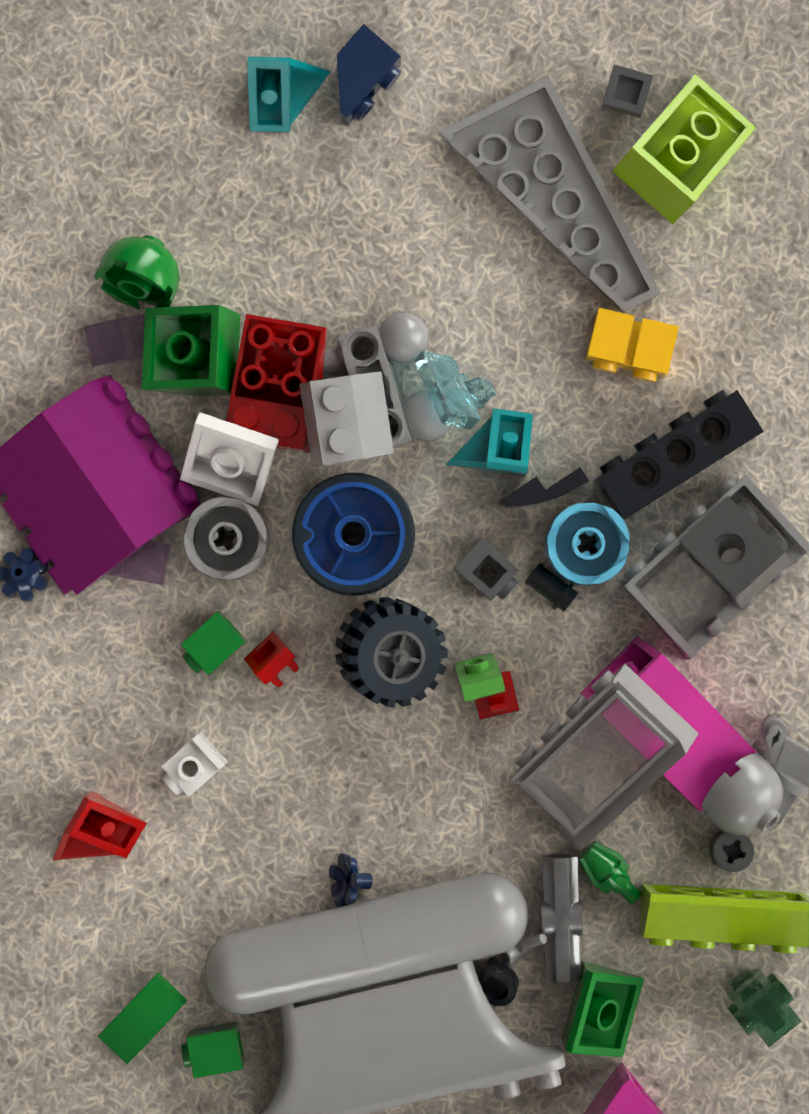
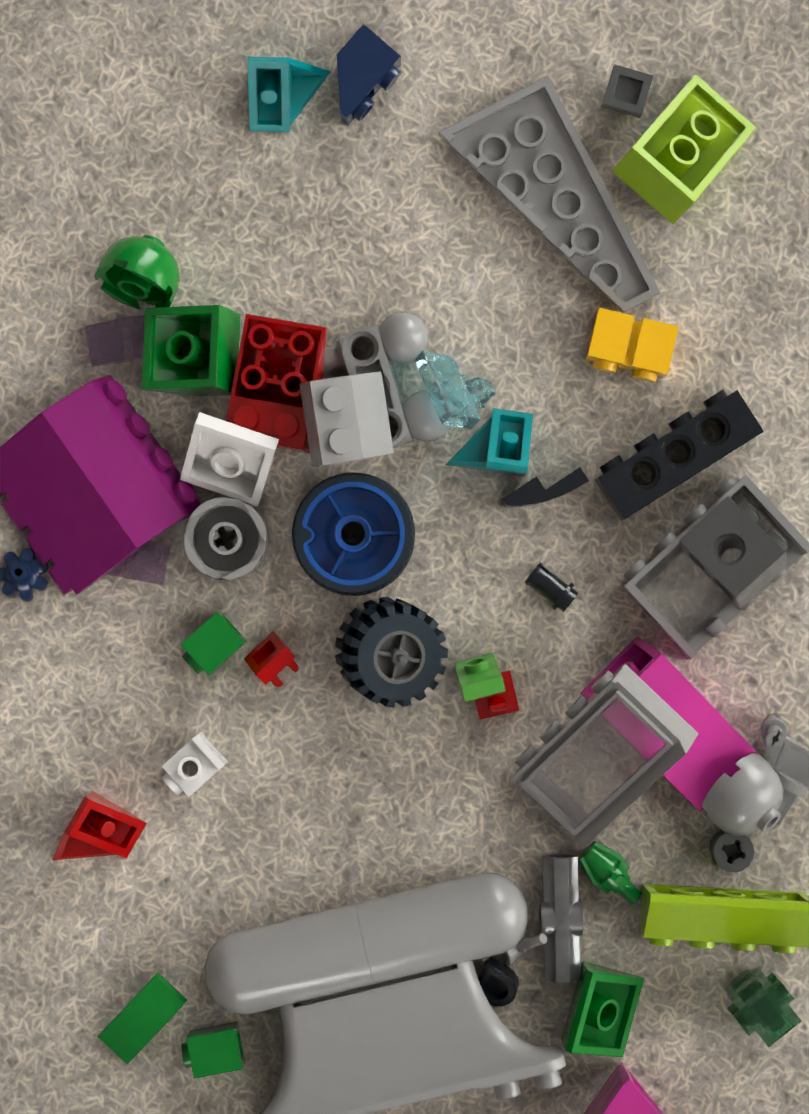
(347, 880): dark blue plant -> none
(480, 555): dark grey brick -> none
(610, 546): medium azure brick -> none

